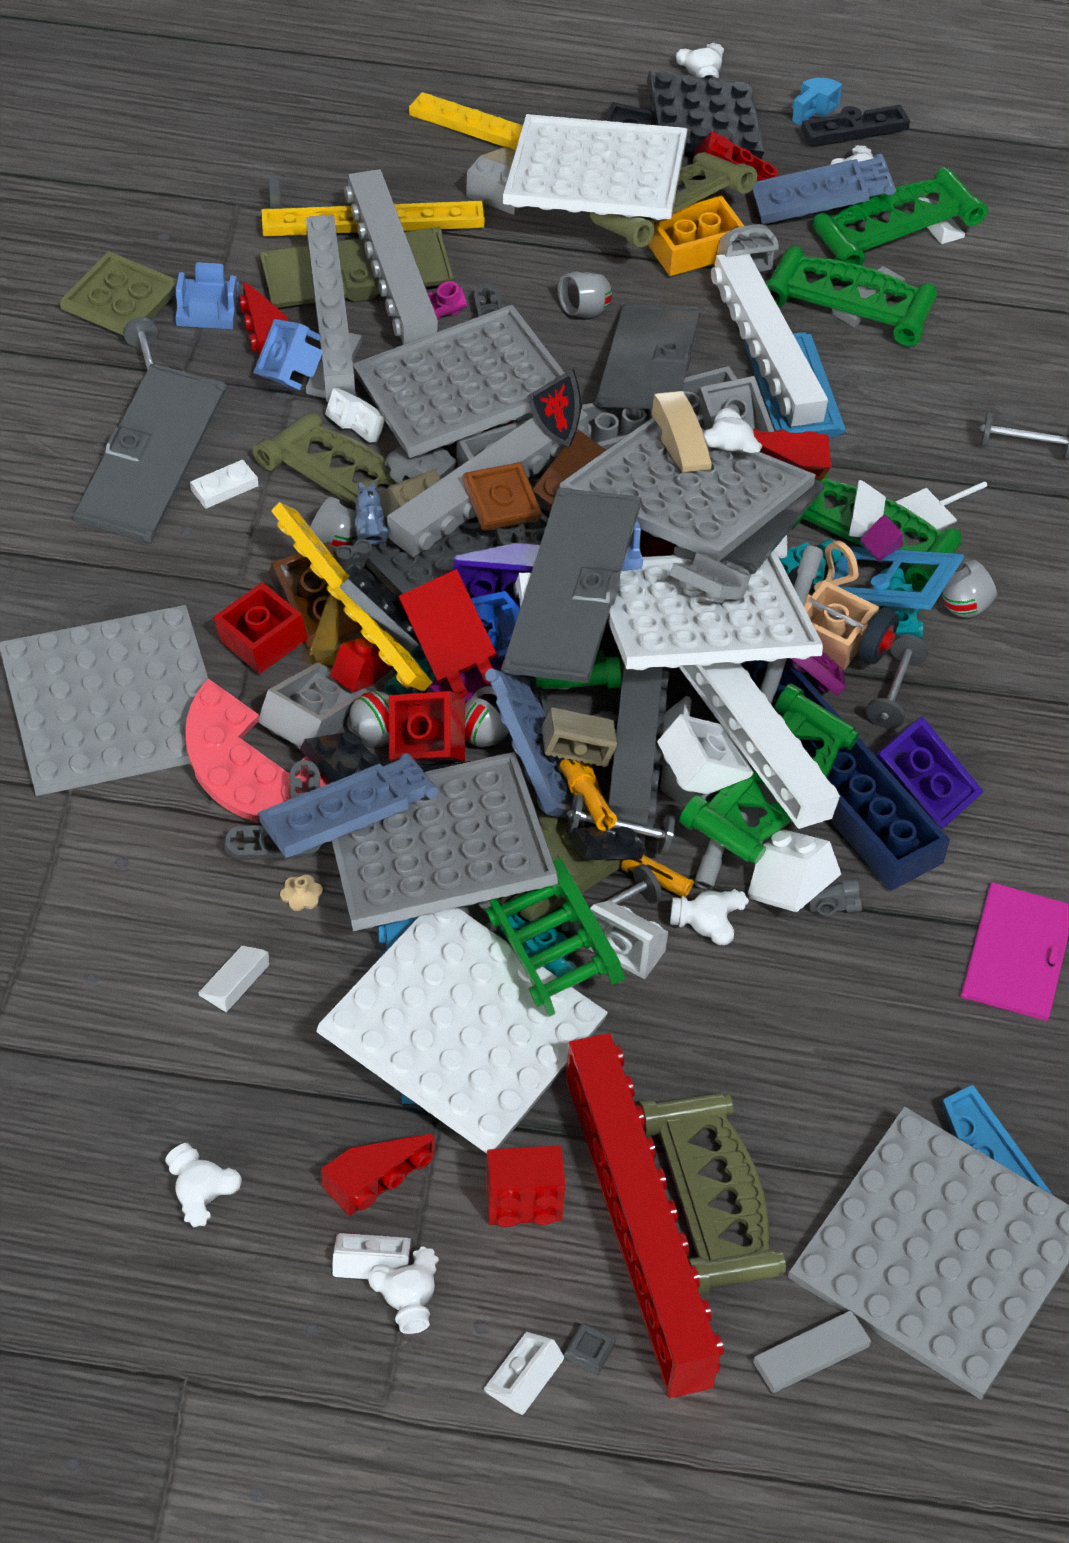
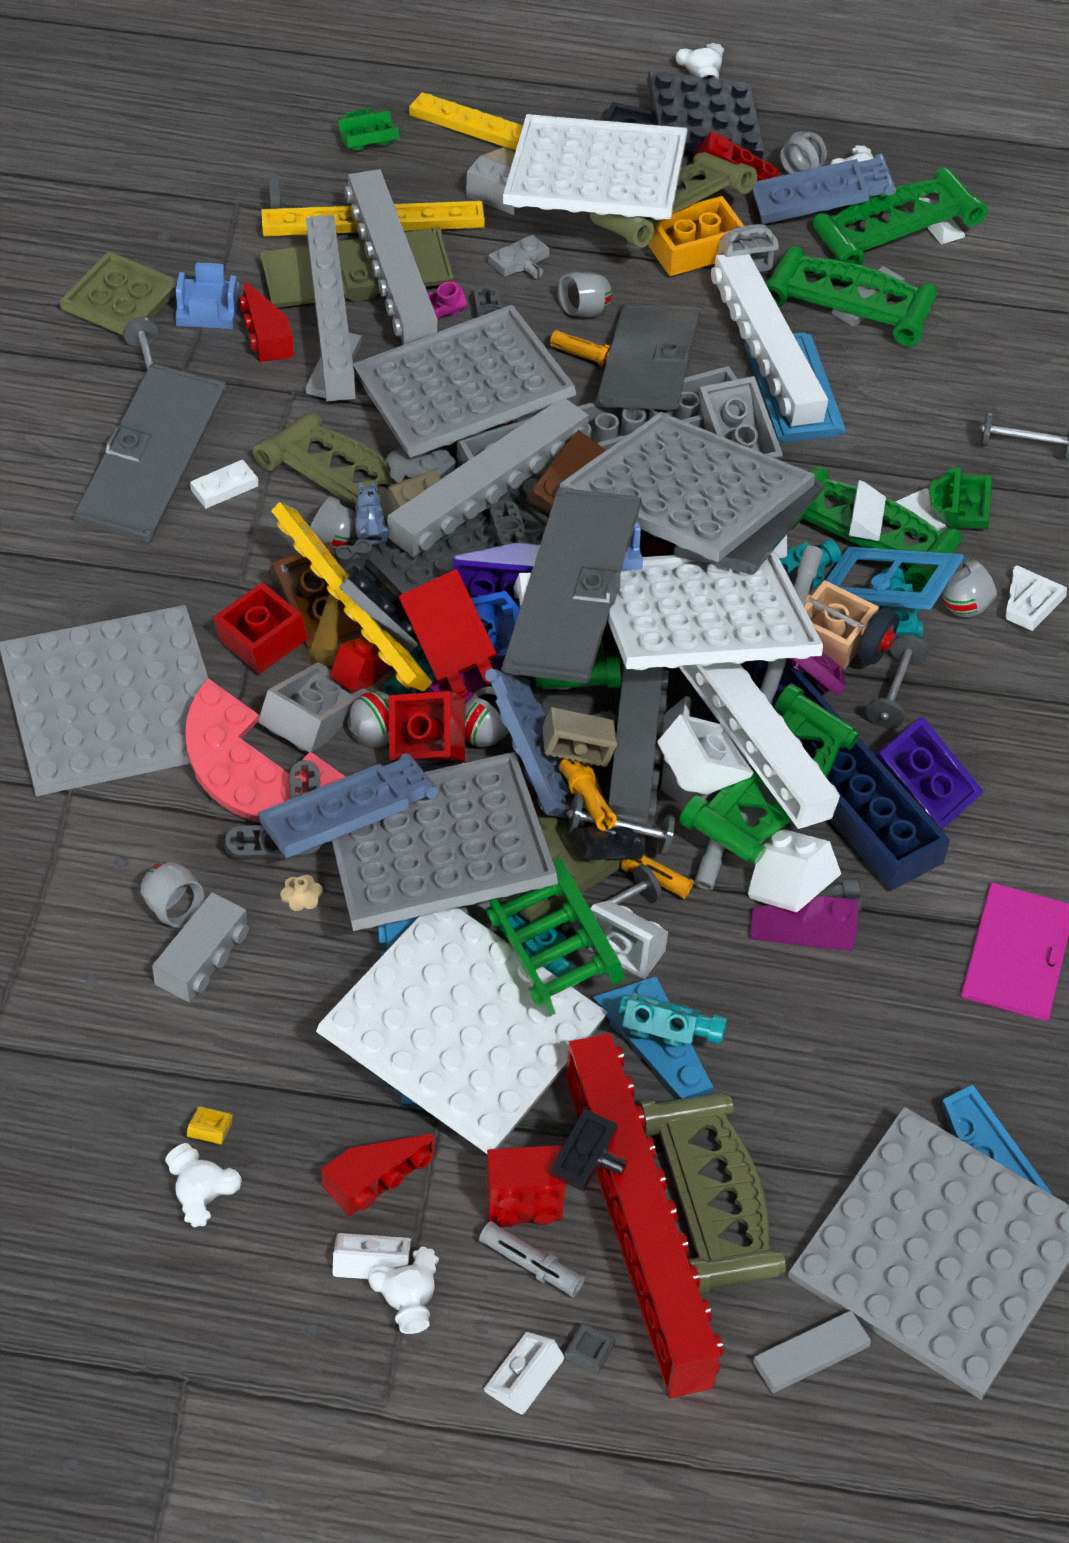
(165, 886): none -> light grey helmet
(200, 947): none -> light grey brick
(209, 1125): none -> yellow tile
(235, 977): white slope -> none
(288, 352): medium blue panel -> none
(339, 755): black plate -> none
(355, 413): white slope -> none
(365, 128): none -> green slope
(501, 496): dark orange tile -> none
(520, 257): none -> light grey plate
(558, 408): shield -> none
(566, 1280): none -> light grey pin
(580, 347): none -> light orange pin
(587, 1151): none -> black plate
(663, 1023): none -> teal brick
(673, 1066): none -> dark azure wing
(681, 431): tan slope -> none
(709, 913): white animal -> none
(715, 578): light grey slope -> none
(731, 433): white animal -> none
(803, 152): none -> light grey helmet
(803, 450): red slope -> none
(817, 97): dark azure brick -> none
(820, 923): none -> magenta slope
(852, 564): light nougat piece -> none
(853, 124): black hinge -> none
(882, 538): magenta slope -> none
(962, 499): none -> green slope
(1032, 598): none -> white wing

